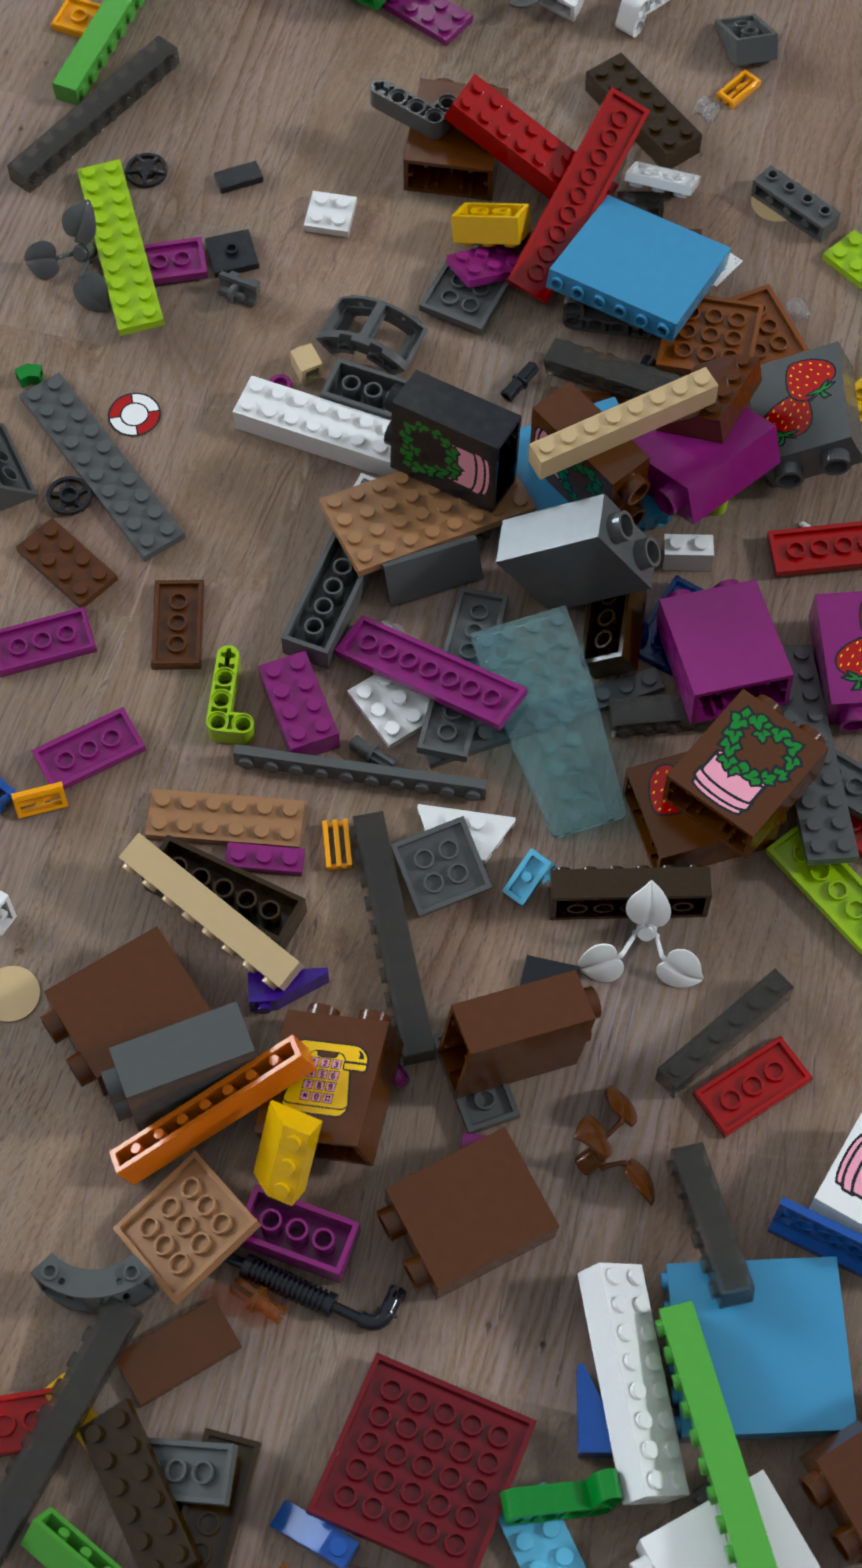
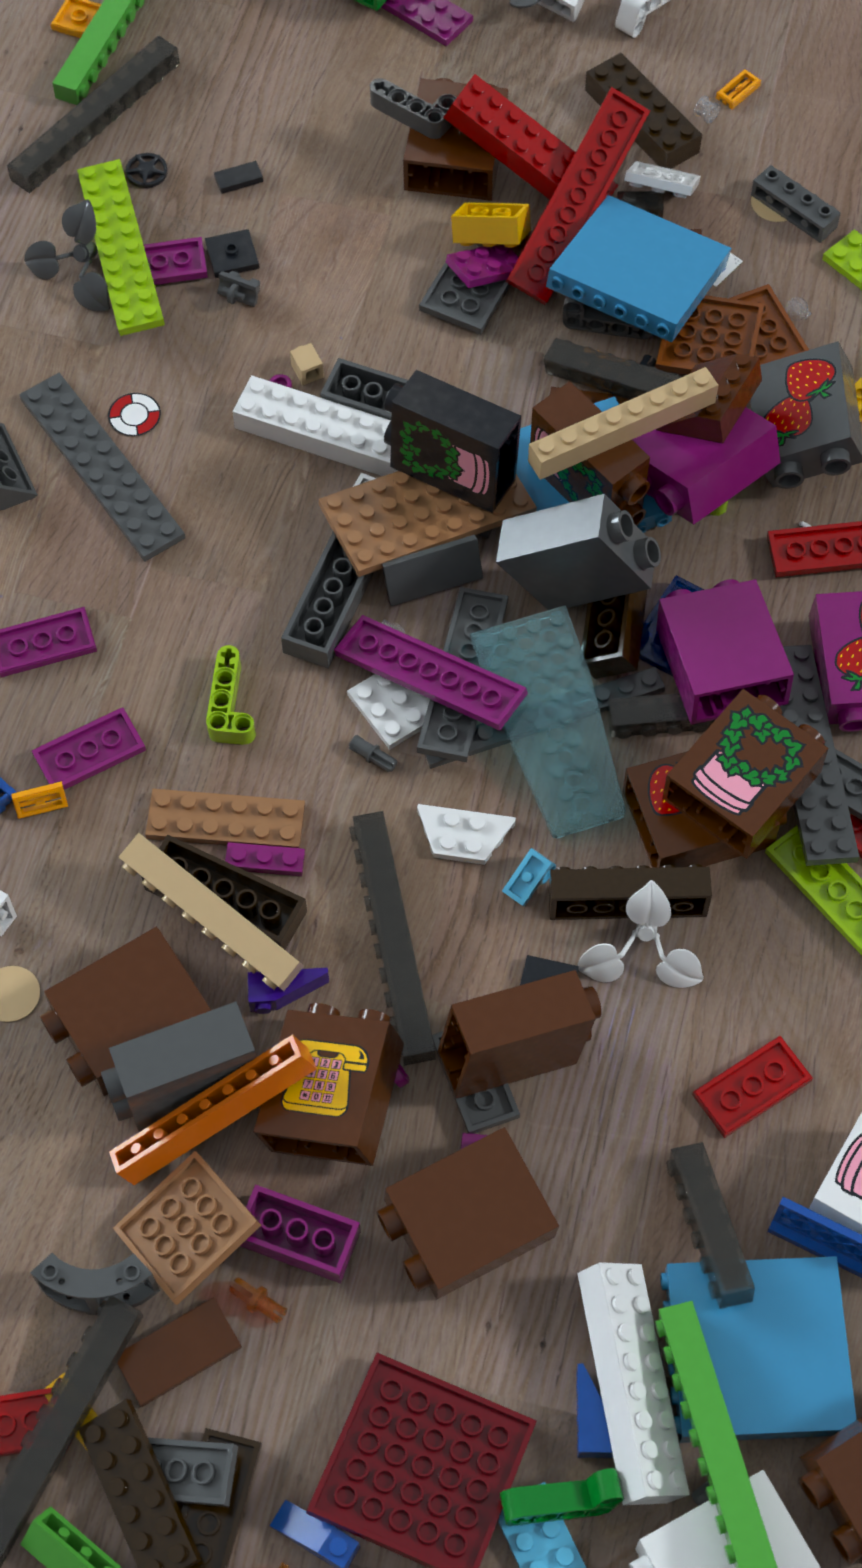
(29, 374): green piece -> none
(66, 563): reddish brown plate -> none
(69, 496): black wheel -> none
(177, 624): reddish brown tile -> none
(286, 1152): yellow slope -> none
(299, 705): magenta brick -> none
(311, 1296): black piece -> none
(330, 214): white plate -> none
(335, 824): light orange tile -> none
(339, 340): dark grey window -> none
(353, 771): dark grey plate -> none
(441, 866): dark grey plate -> none
(520, 381): black axle -> none
(593, 1135): reddish brown plant -> none
(687, 552): white brick -> none
(724, 1033): clear smoke brick -> none
(748, 40): dark grey slope -> none

